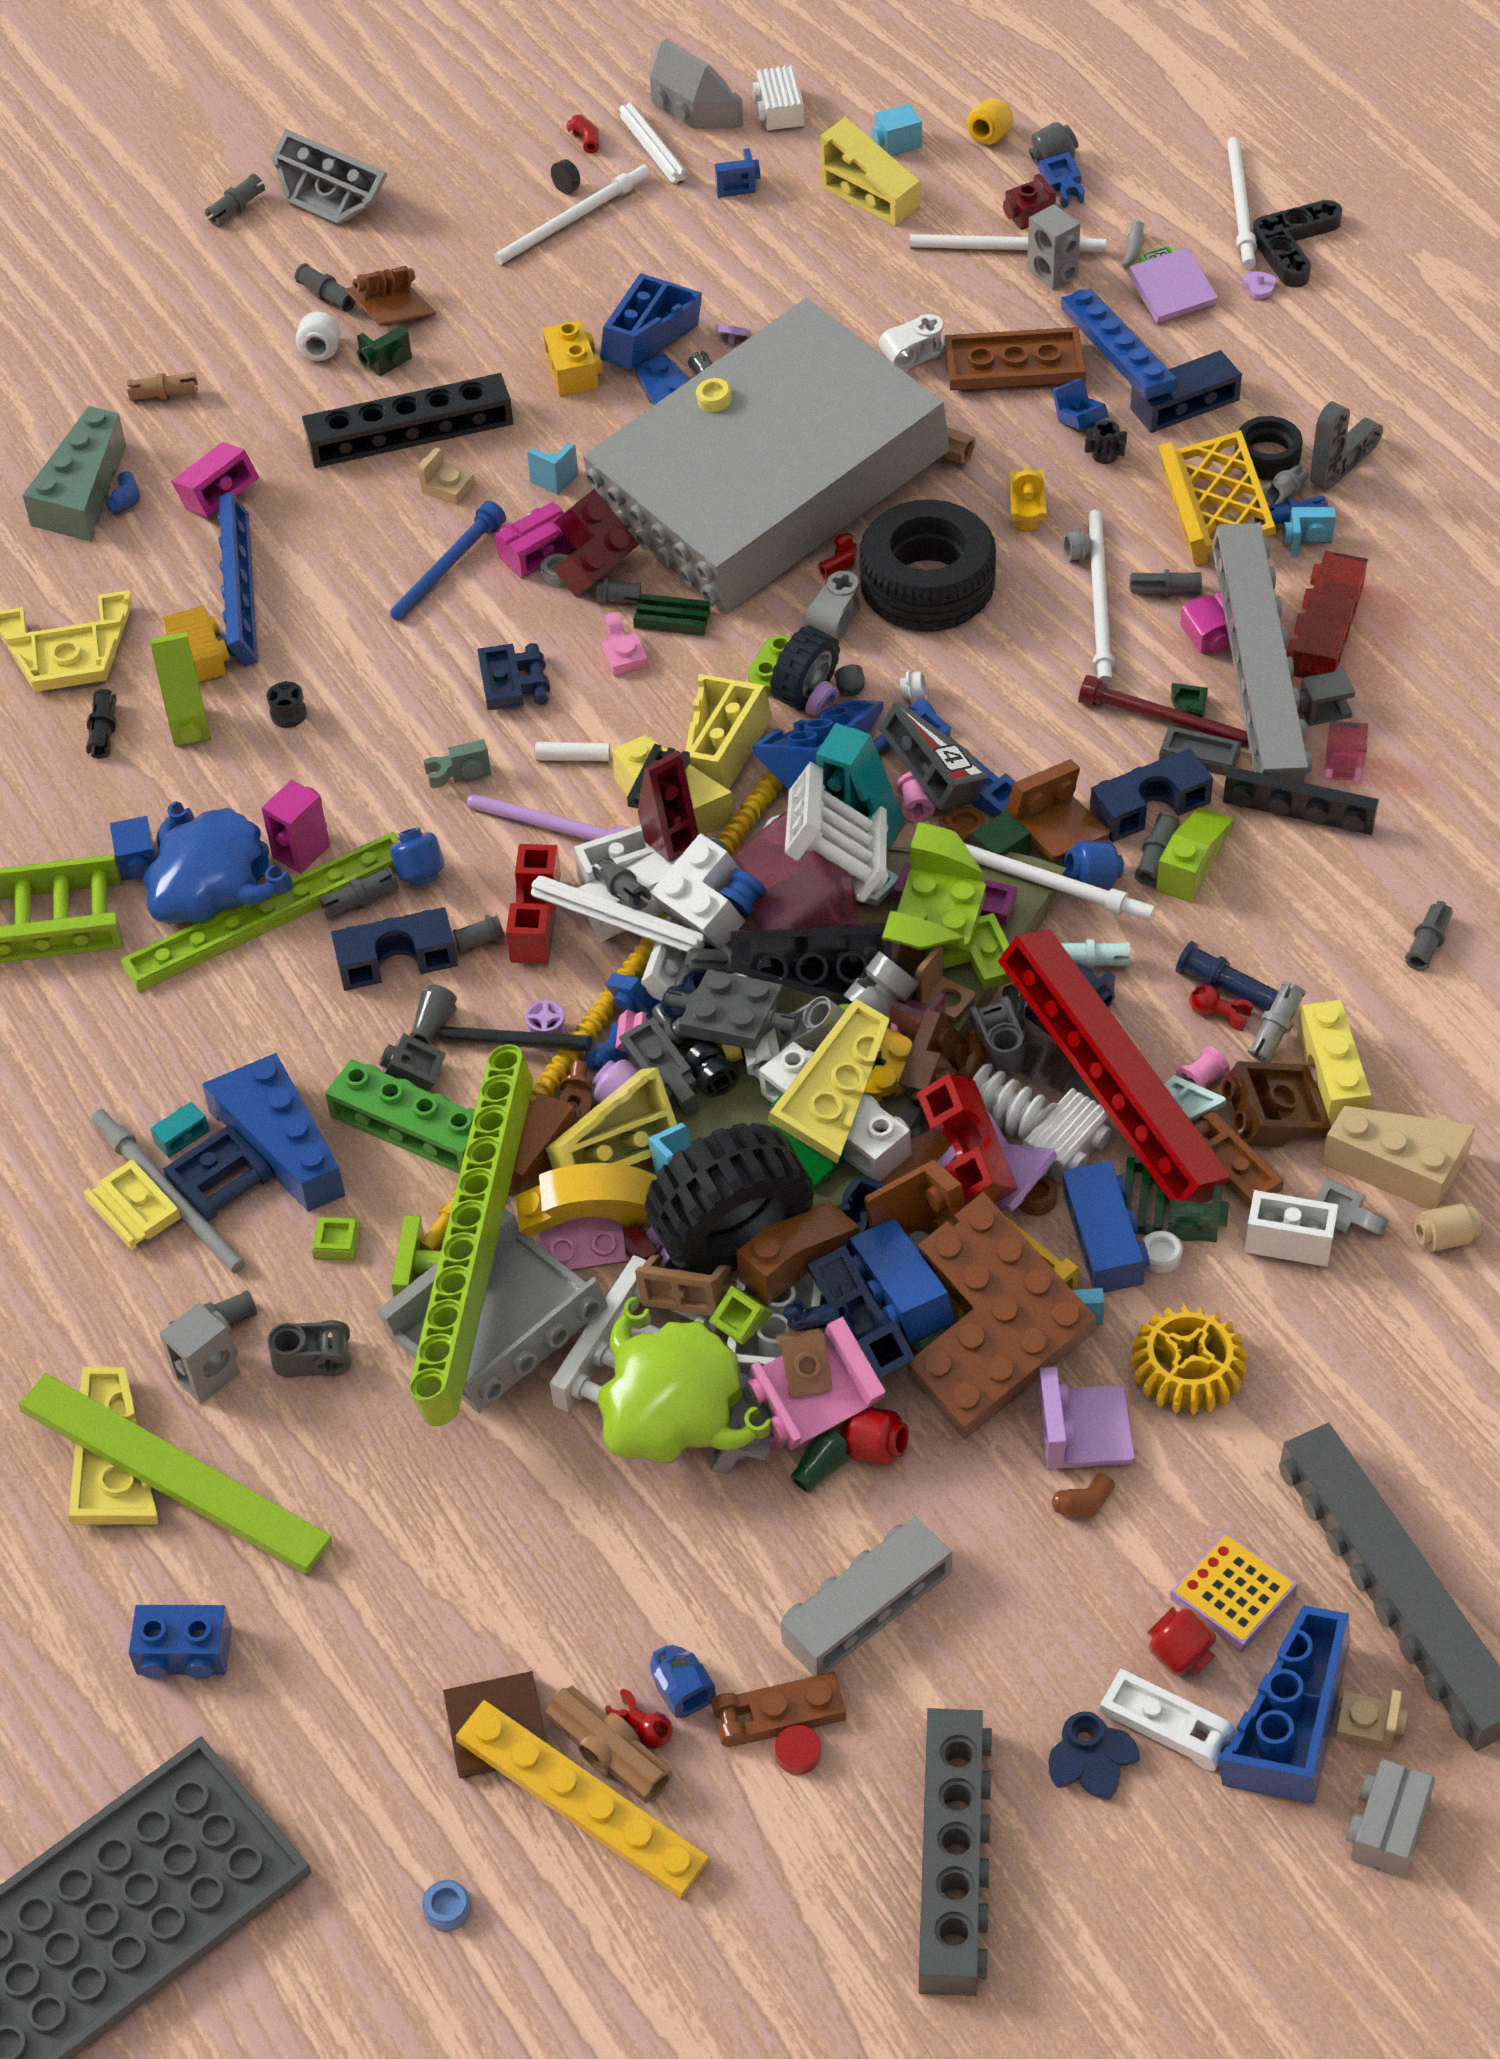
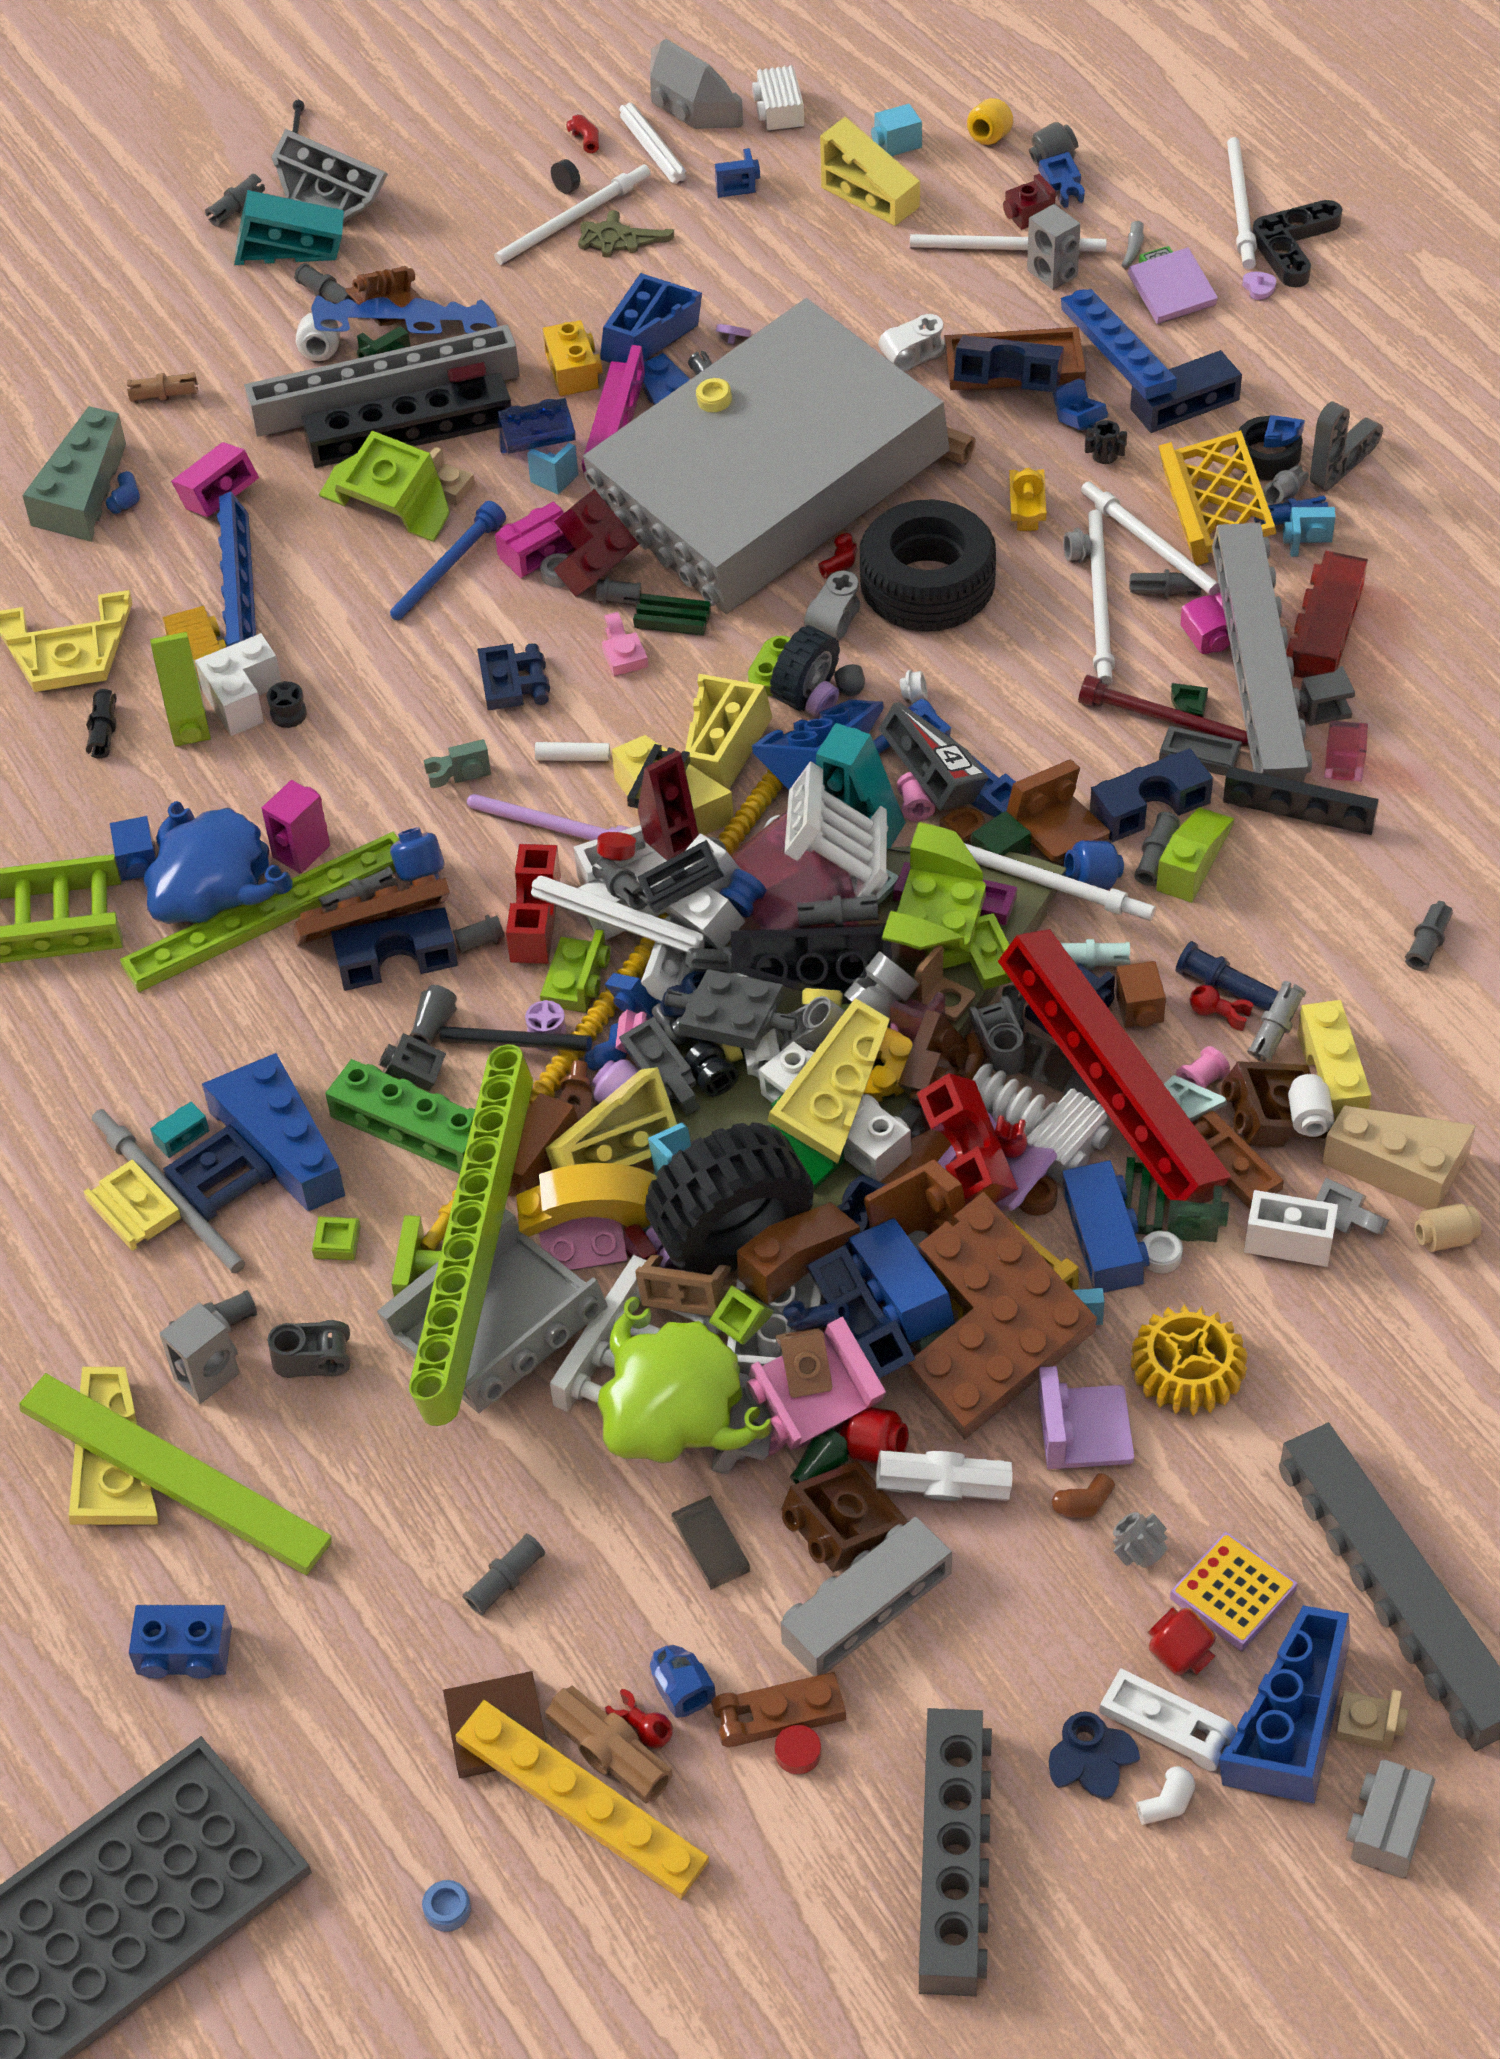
(235, 680): none -> white brick
(283, 400): none -> light grey brick
(287, 229): none -> teal wedge
(298, 106): none -> black hinge
(386, 904): none -> dark orange plate
(395, 480): none -> lime piece
(416, 311): none -> blue piece
(466, 372): none -> dark red tile
(504, 1574): none -> dark grey pin
(535, 426): none -> clear blue bracket
(576, 972): none -> lime bracket
(613, 235): none -> olive piece
(616, 846): none -> red tile
(617, 398): none -> dark pink fence
(682, 881): none -> black tile
(710, 1542): none -> clear smoke tile
(810, 994): none -> light yellow tile
(837, 911): none -> dark grey pin
(840, 1514): none -> reddish brown plate
(944, 1475): none -> white piece
(990, 358): none -> dark blue arch
(1011, 1137): none -> red arm
(1110, 506): none -> white bar
(1140, 994): none -> dark orange brick
(1140, 1539): none -> light grey gear
(1172, 1800): none -> white arm
(1282, 431): none -> blue tile
(1310, 1105): none -> white brick

